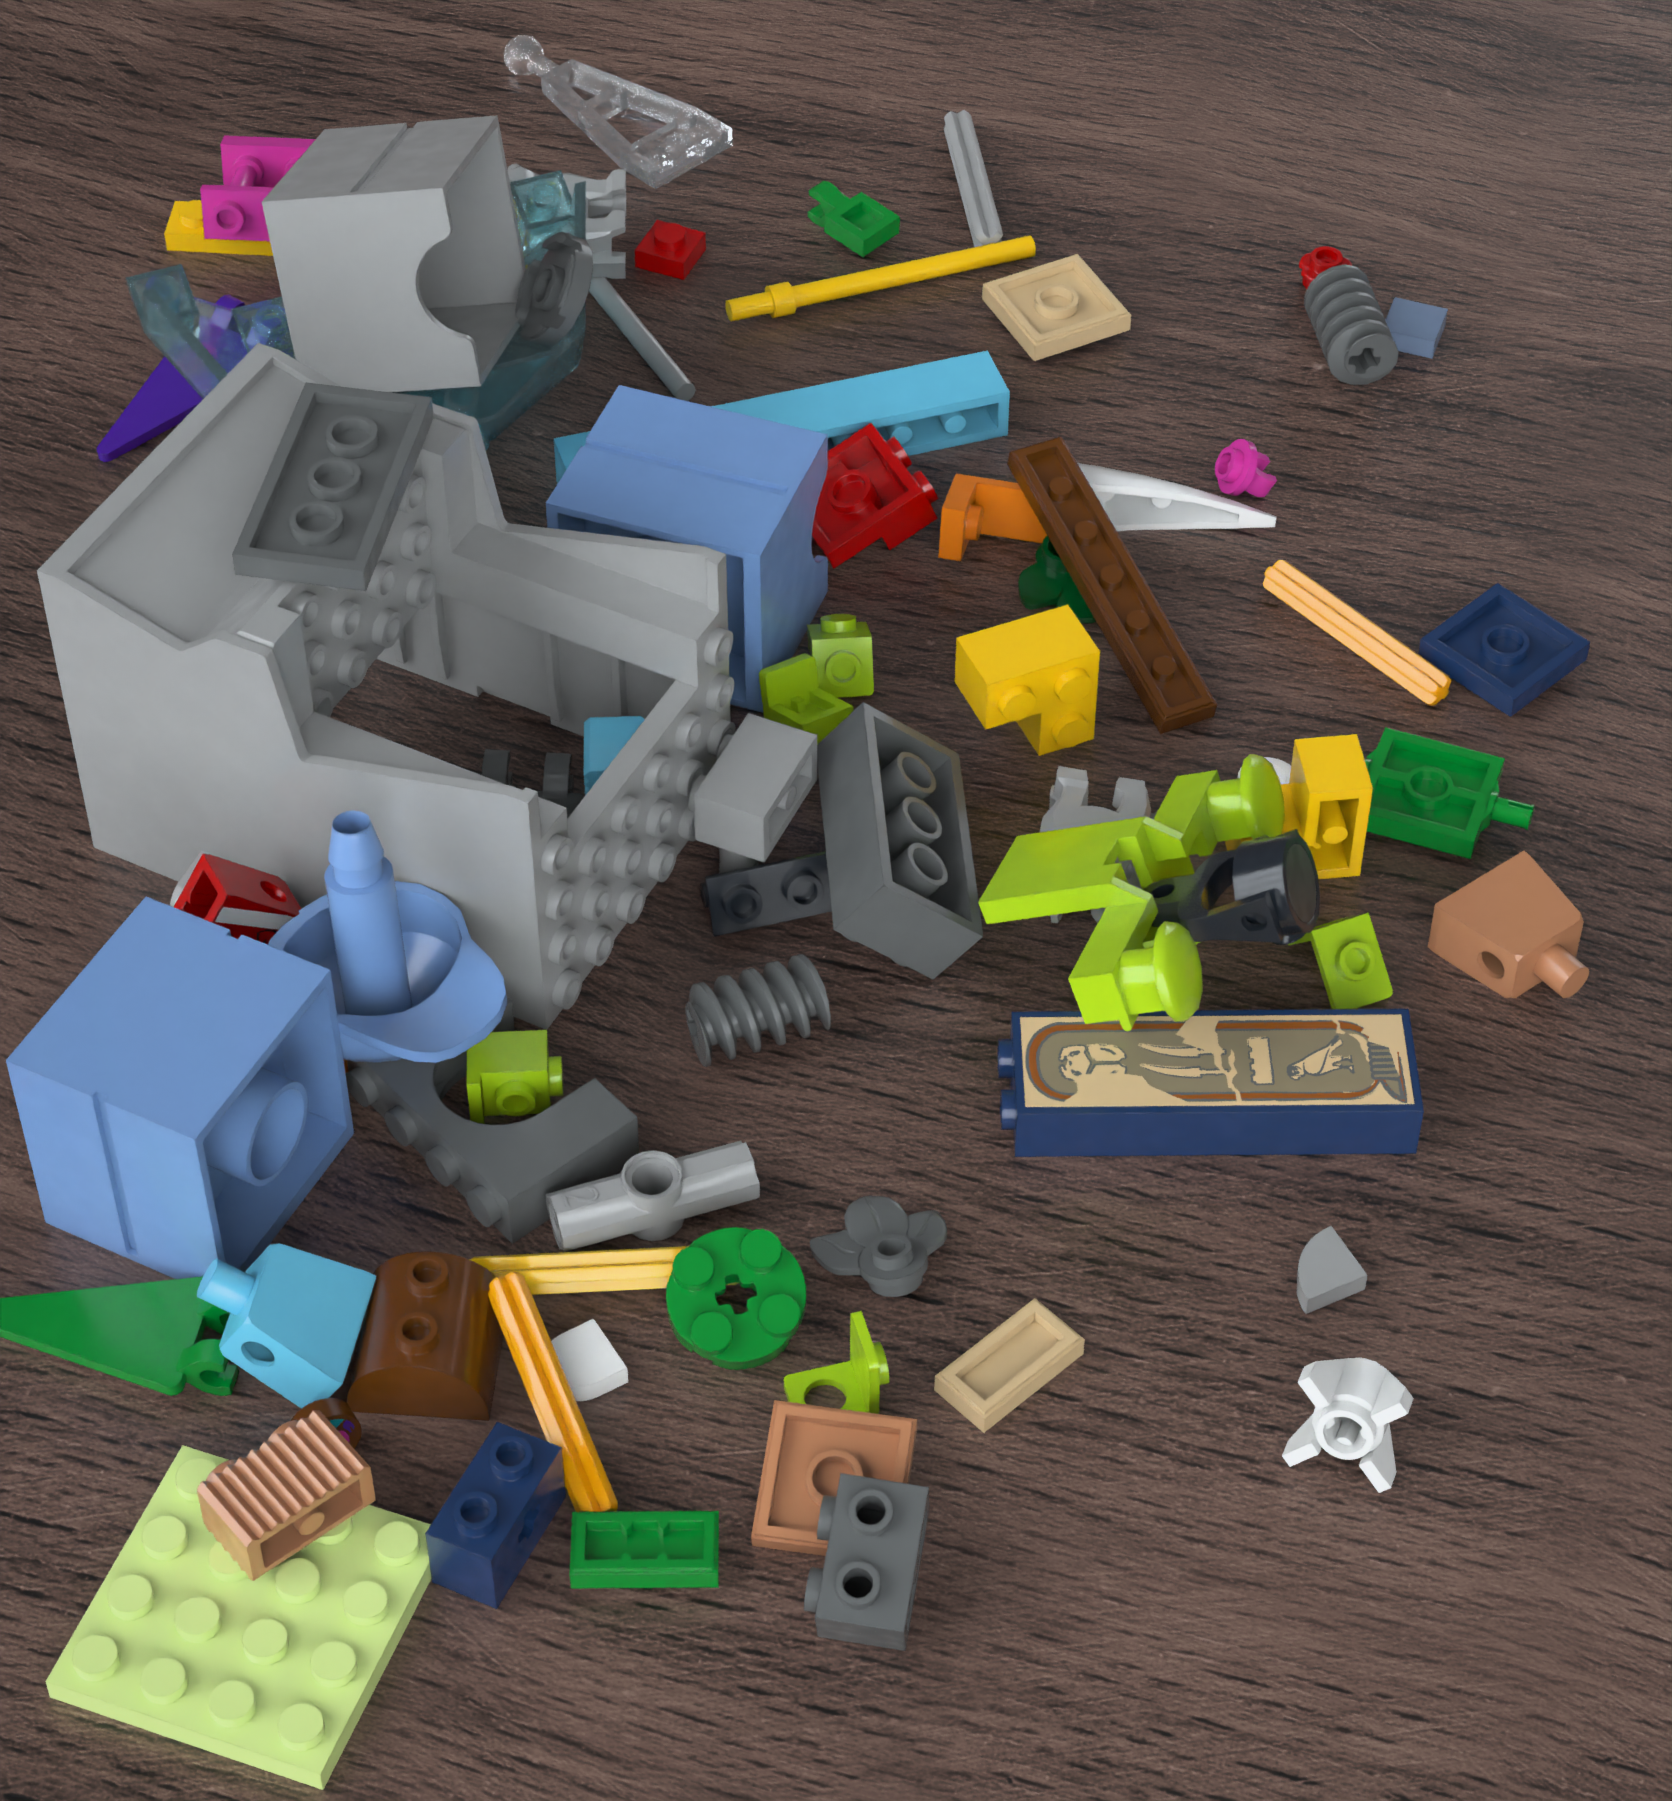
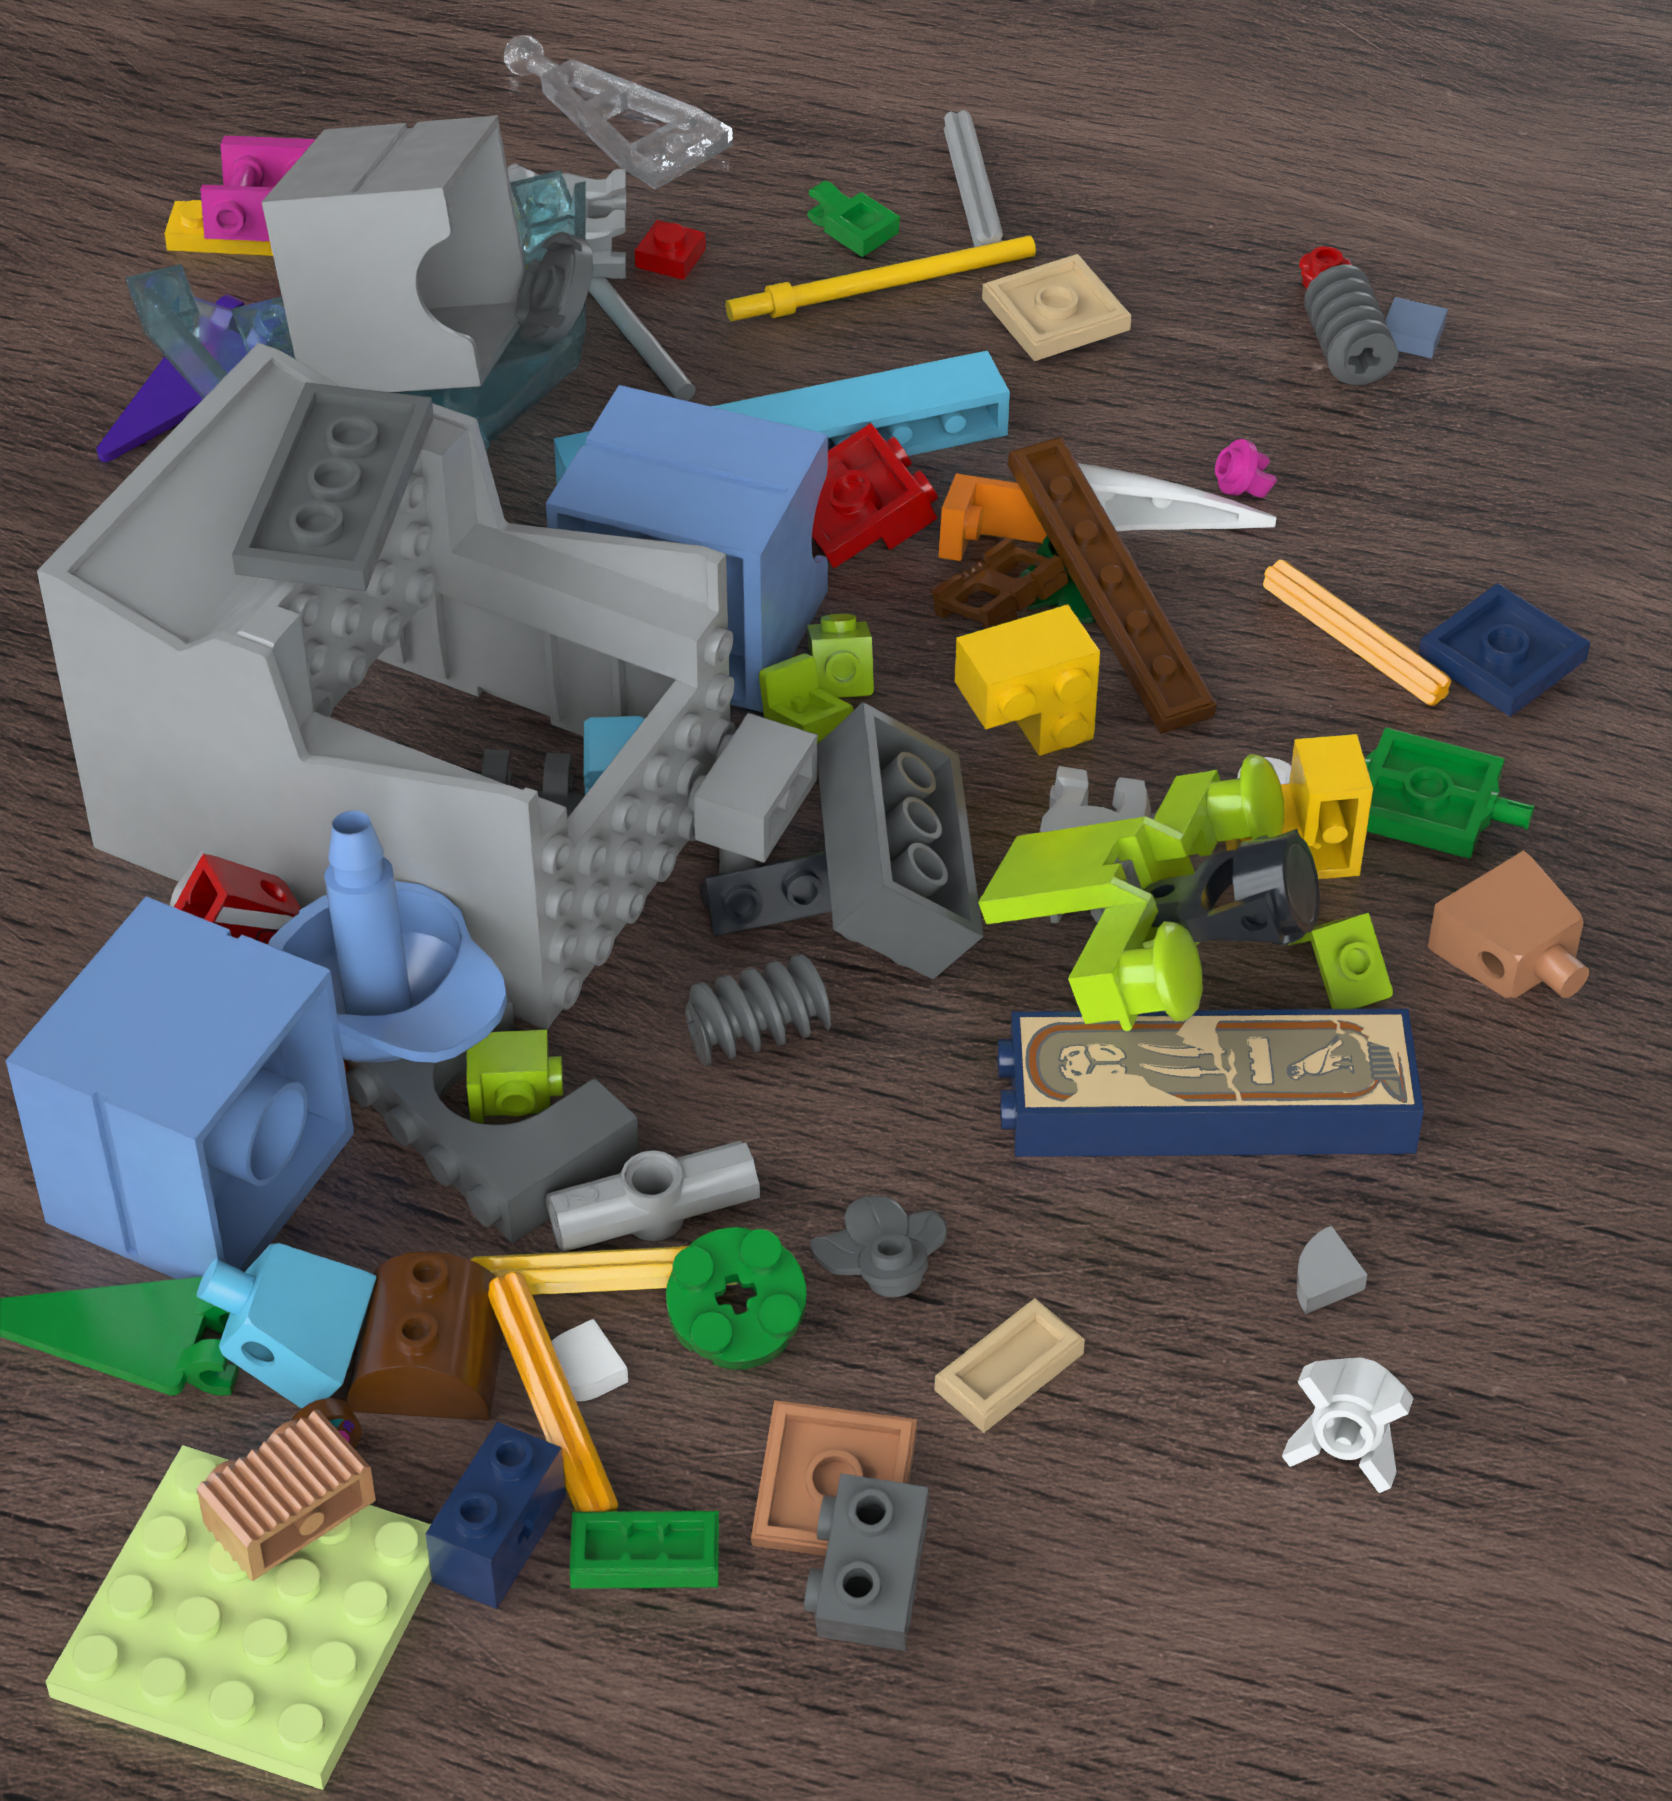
(856, 1378): lime bracket -> none
(1011, 592): none -> reddish brown piece

